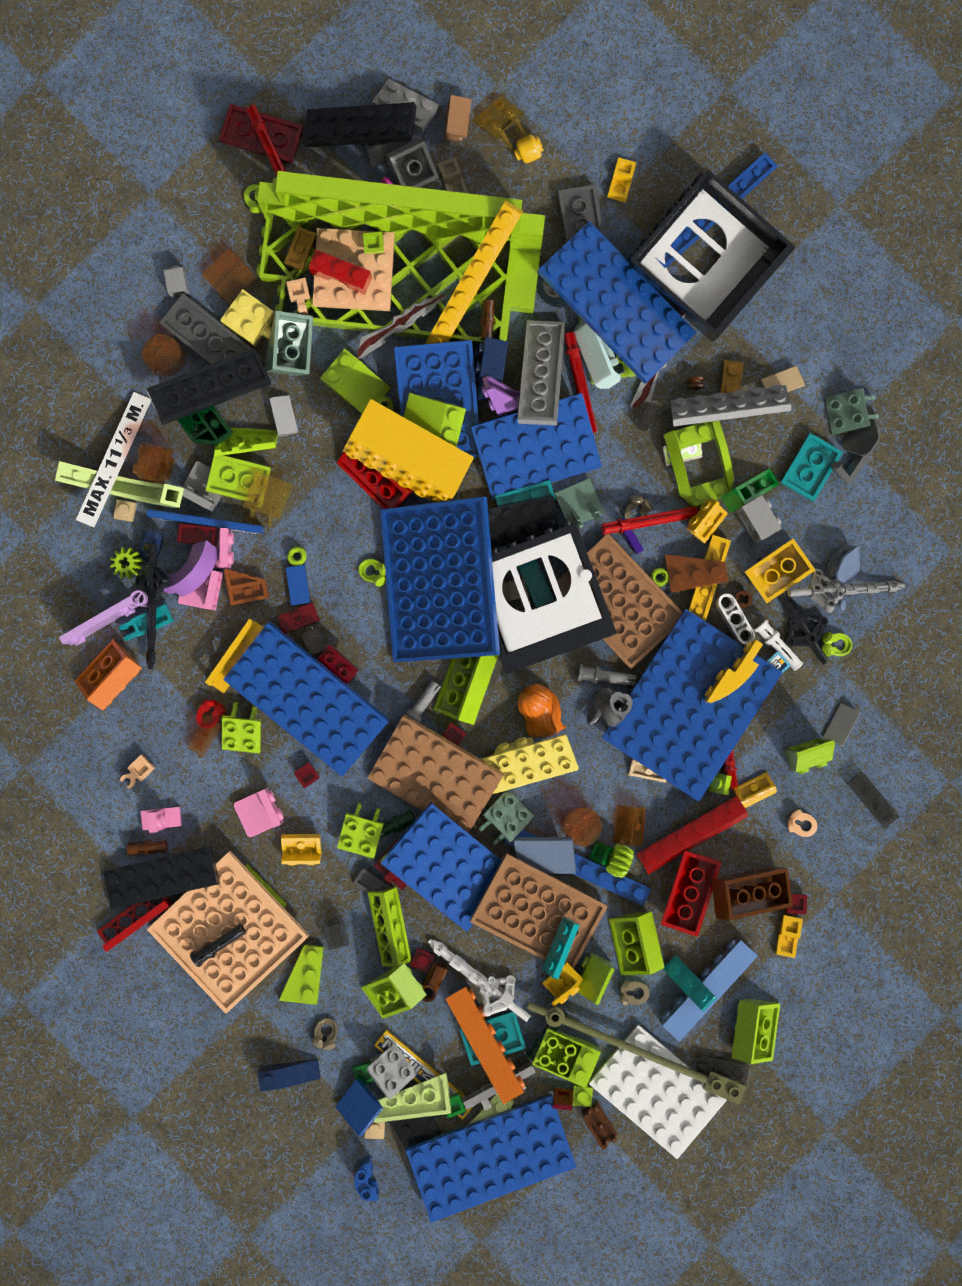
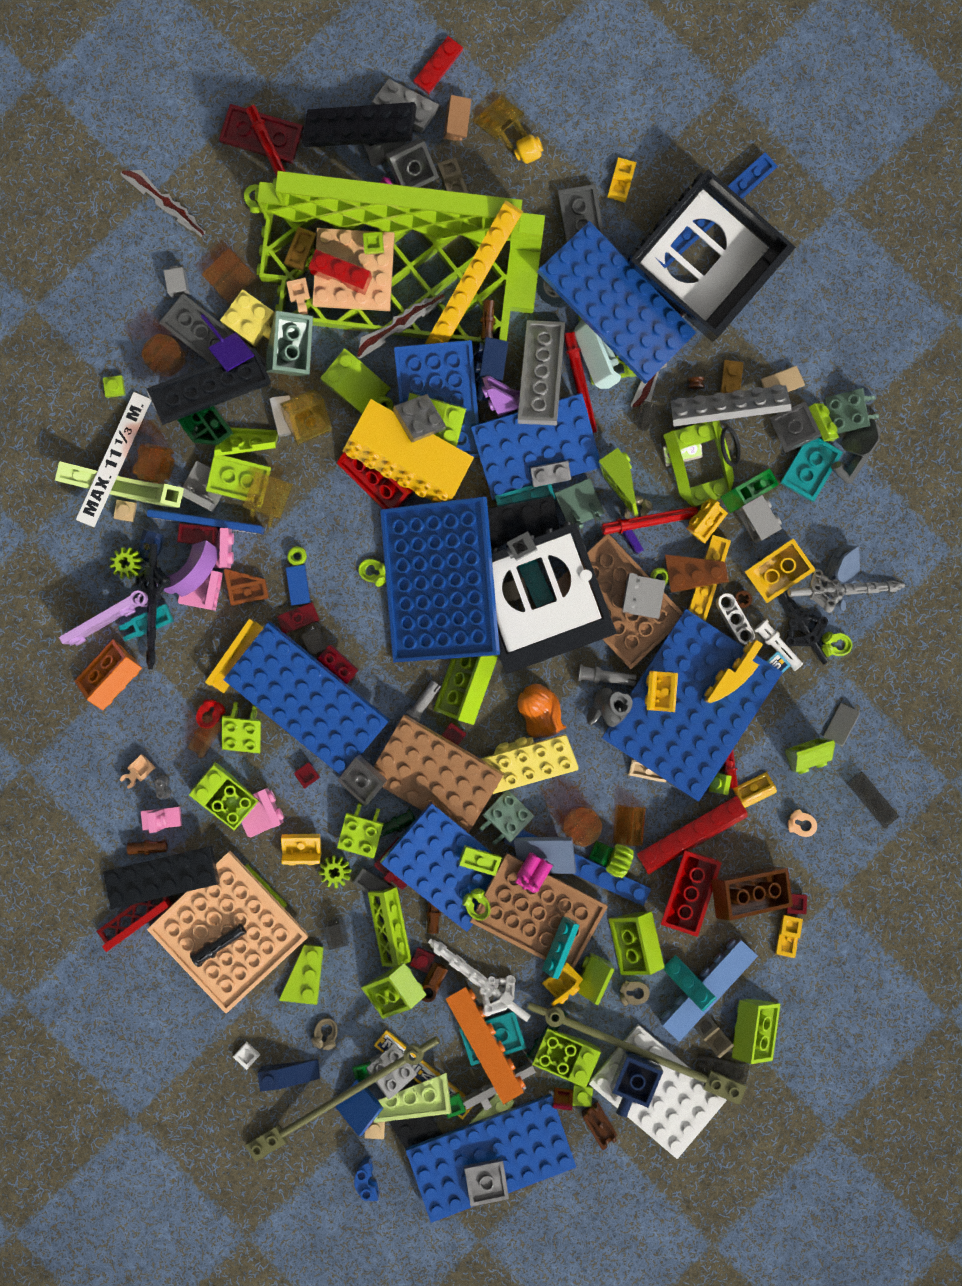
(114, 386): none -> lime plate
(162, 788): none -> flat silver piece
(164, 201): none -> light grey sword
(223, 796): none -> lime slope
(229, 351): none -> dark purple piece
(246, 1055): none -> white tile
(276, 1137): none -> olive bar
(306, 416): none -> clear yellow slope
(330, 865): none -> lime gear
(362, 780): none -> flat silver plate
(419, 418): none -> flat silver plate
(432, 919): none -> reddish brown pin
(438, 65): none -> red plate
(479, 860): none -> lime plate
(479, 895): none -> lime piece
(486, 1182): none -> flat silver plate
(524, 539): none -> dark grey brick
(533, 872): none -> dark pink piece
(550, 473): none -> flat silver plate
(617, 472): none -> lime slope
(635, 1082): none -> dark blue brick
(643, 596): none -> light grey bracket
(661, 691): none -> yellow bracket
(713, 1035): none -> dark tan slope
(723, 449): none -> black tyre
(795, 427): none -> flat silver plate
(823, 421): none -> lime plate

